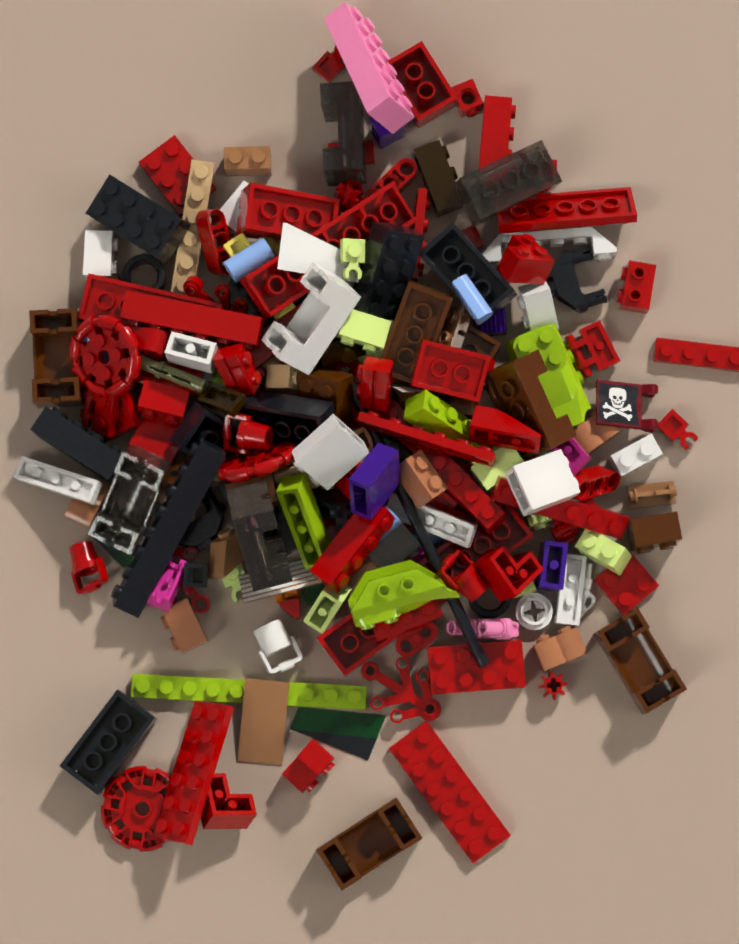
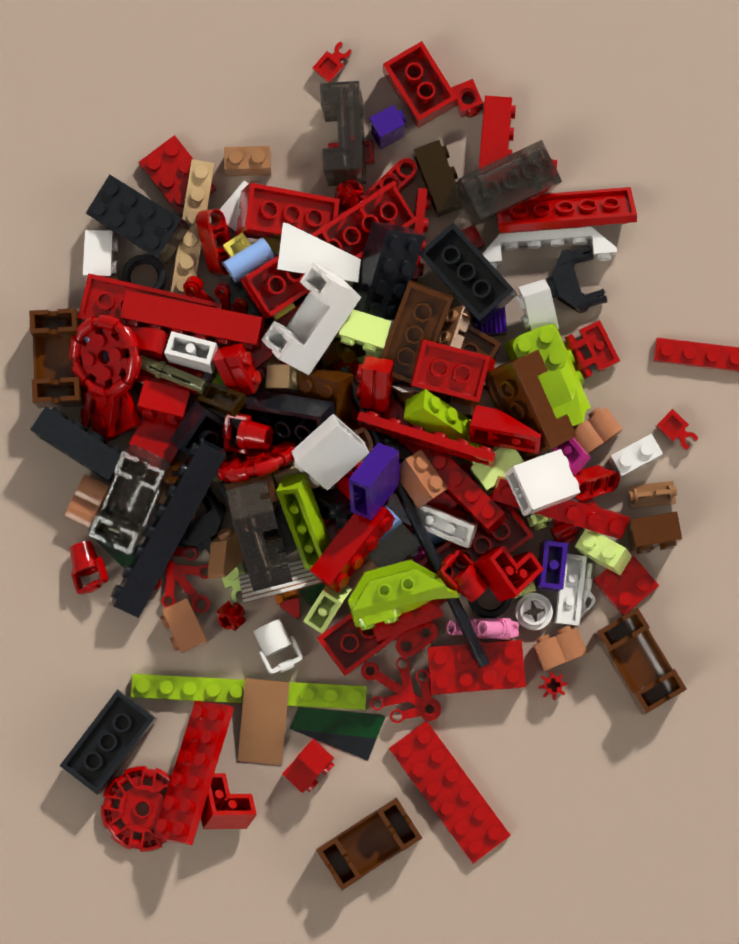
(58, 480): white plate -> none
(167, 586): dark pink hinge -> none
(195, 575): black brick -> none
(231, 616): none -> red gear
(352, 253): yellowish green plate -> none
(369, 67): bright pink brick -> none
(471, 299): light blue brick -> none
(525, 261): red brick -> none
(621, 405): flag -> none
(637, 287): red brick -> none

